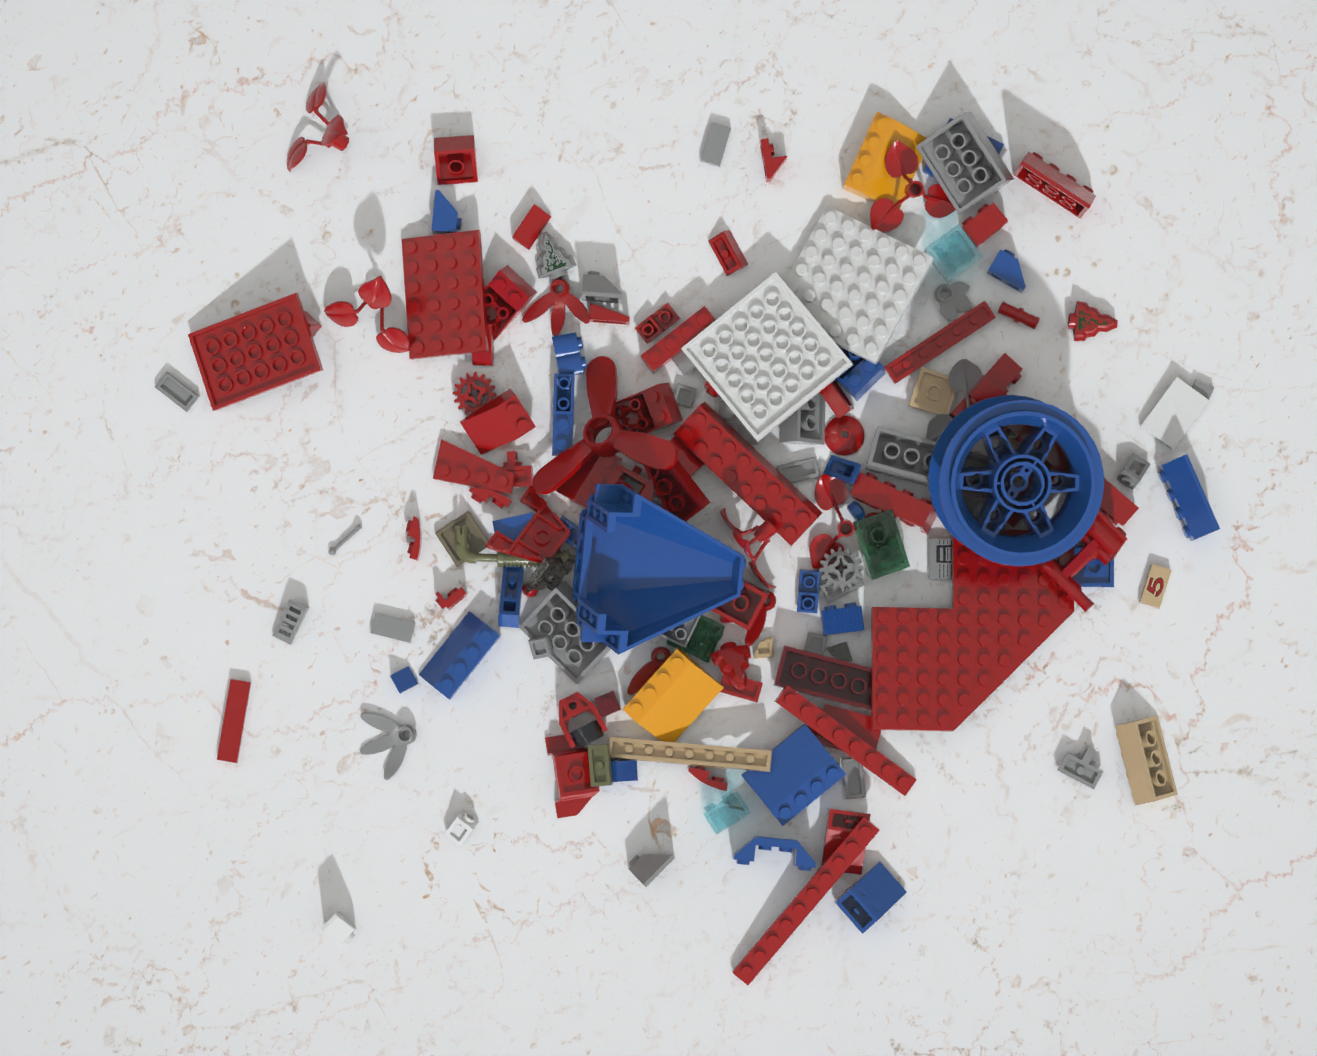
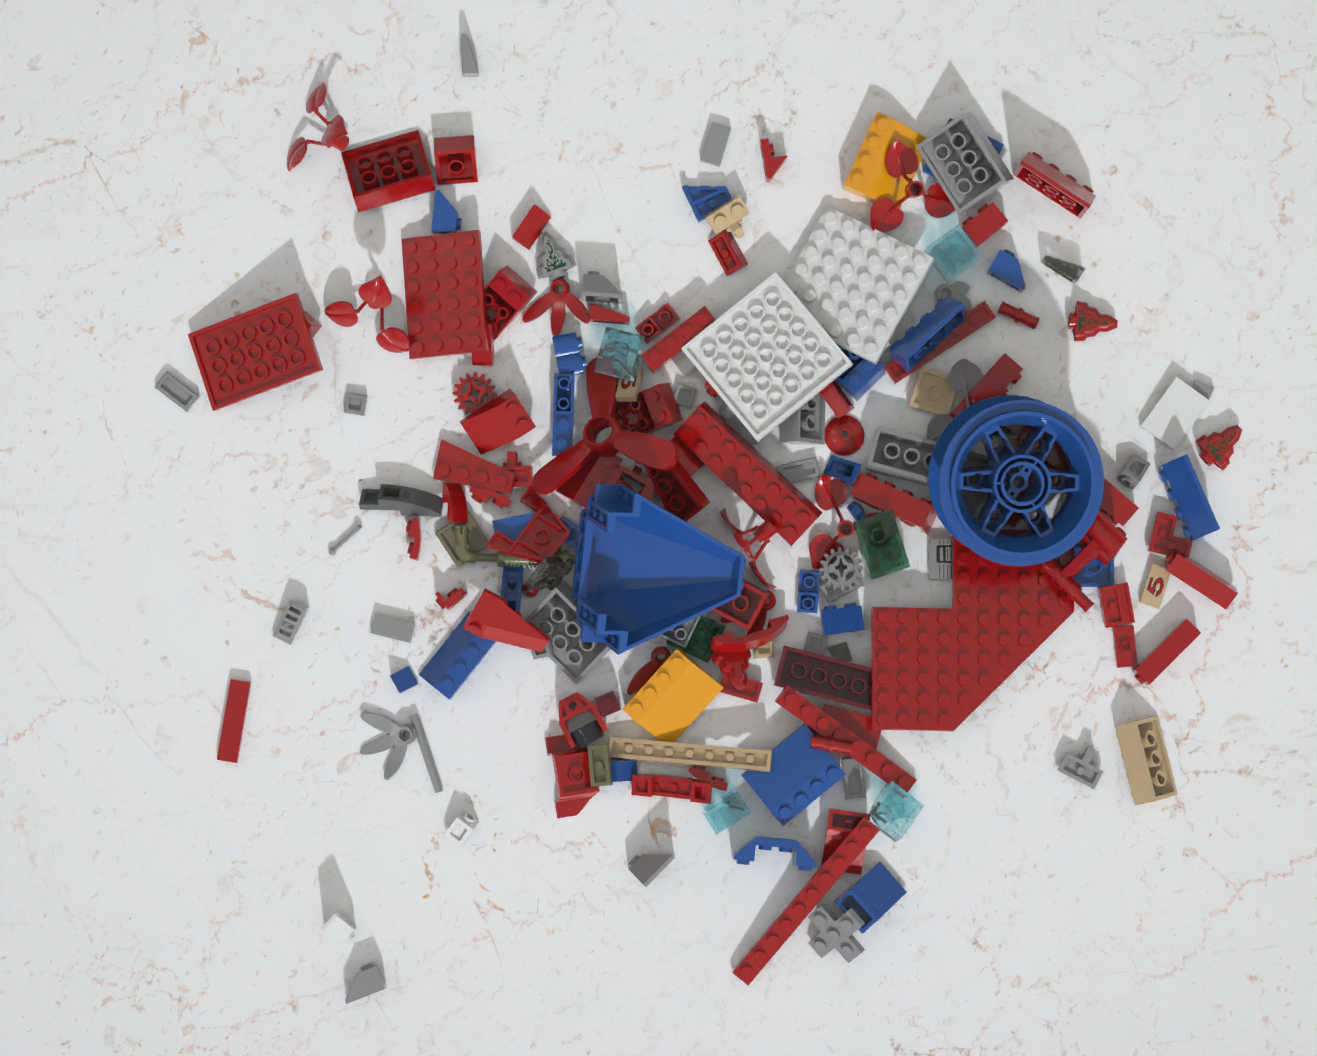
(355, 404): none -> light grey tile
(365, 983): none -> light grey slope
(388, 171): none -> red slope
(406, 499): none -> dark grey slope
(426, 753): none -> light grey bar
(457, 506): none -> red slope
(469, 66): none -> light grey slope
(496, 621): none -> red wedge
(619, 353): none -> clear light blue slope
(628, 390): none -> tan tile
(672, 786): none -> red slope
(705, 199): none -> blue wing
(727, 642): none -> red slope
(728, 217): none -> tan hinge
(831, 744): none -> red pin
(836, 932): none -> light grey plate
(894, 811): none -> clear light blue slope
(928, 333): none -> blue slope
(1065, 269): none -> clear smoke slope
(1116, 605): none -> red plate
(1125, 646): none -> red plate
(1162, 536): none -> red plate
(1166, 652): none -> red brick
(1200, 578): none -> red brick
(1219, 446): none -> red rock

